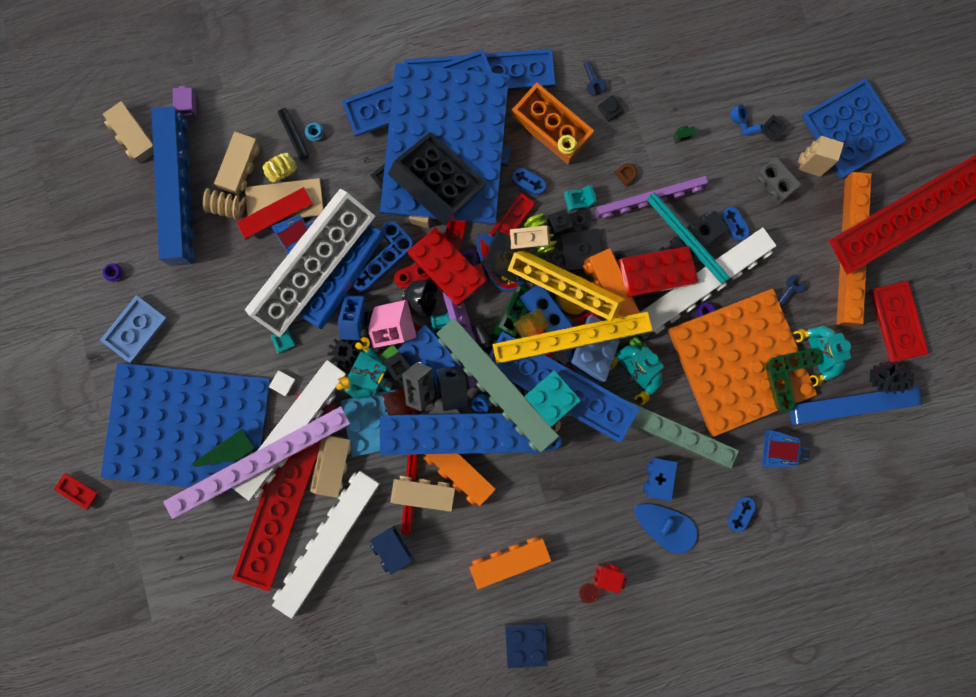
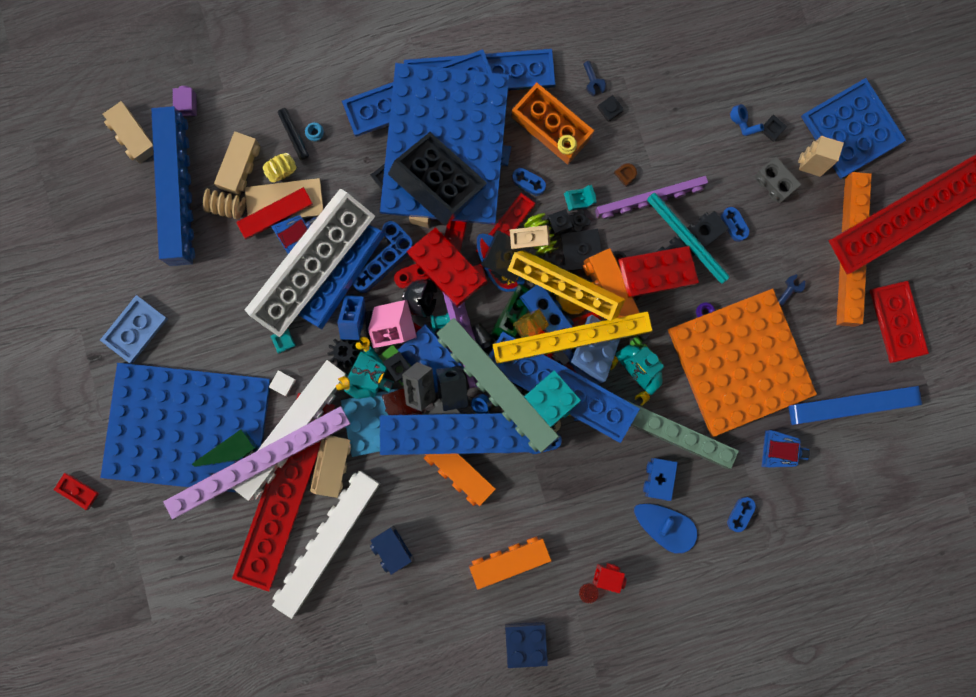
(107, 272): dark purple plate -> none
(408, 511): red axle -> none
(422, 494): tan brick -> none
(470, 253): dark purple plate -> none
(684, 133): dark green plate -> none
(732, 262): white brick -> none
(782, 373): dark green beam -> none
(833, 350): teal torso -> none
(891, 377): black gear -> none

